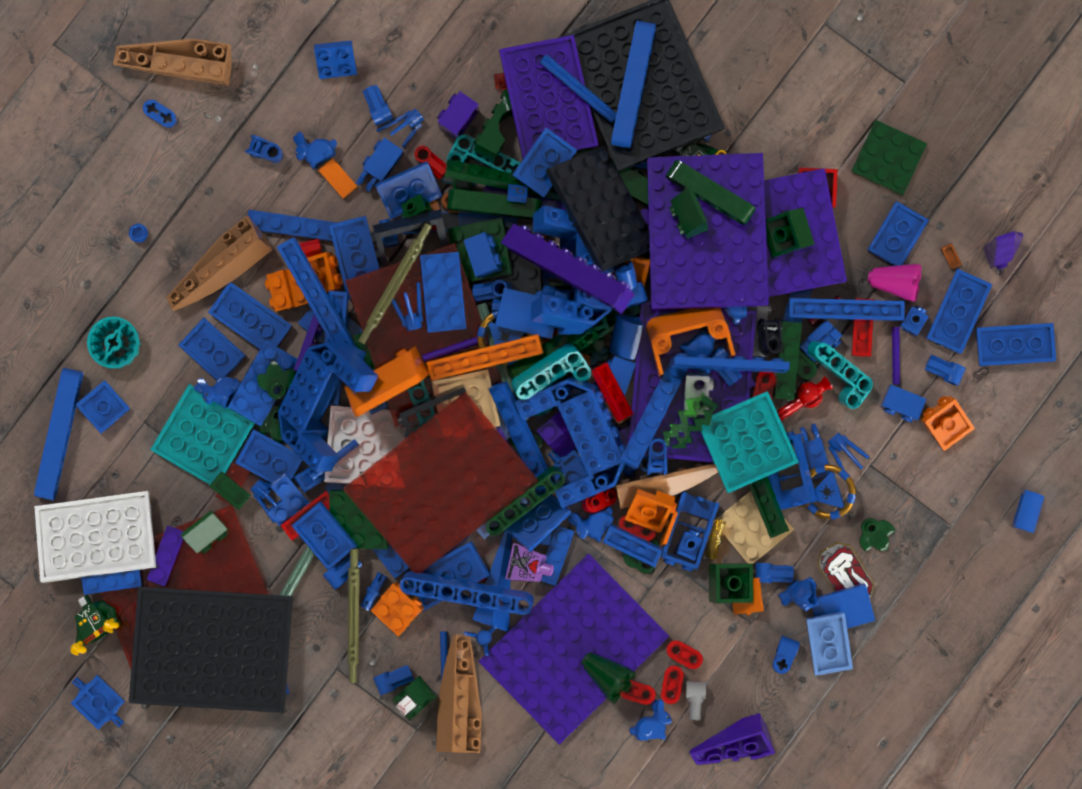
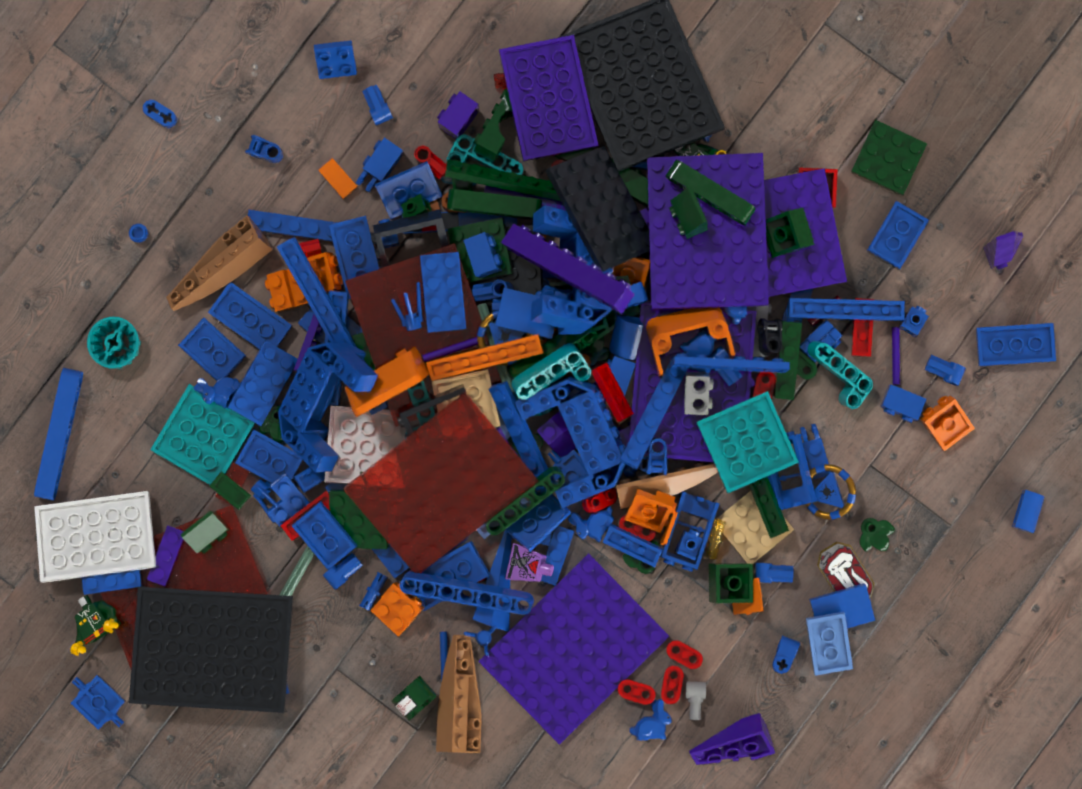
(102, 407): blue plate -> none
(181, 59): medium nougat wedge -> none
(275, 377): dark green plate -> none
(316, 151): blue animal -> none
(342, 453): blue bar -> none
(353, 615): olive axle -> none
(390, 680): blue piece -> none
(395, 283): olive axle -> none
(412, 119): blue plant -> none
(517, 193): blue tile -> none
(544, 153): blue plate -> none
(578, 88): blue axle -> none
(608, 675): dark green cone -> none
(627, 274): blue piece -> none
(633, 84): blue beam -> none
(692, 403): piece -> none
(801, 593): blue animal -> none
(807, 395): red piece -> none
(838, 443): blue plant -> none
(897, 280): dark pink cone -> none
(951, 256): dark orange piece -> none
(959, 311): blue plate -> none

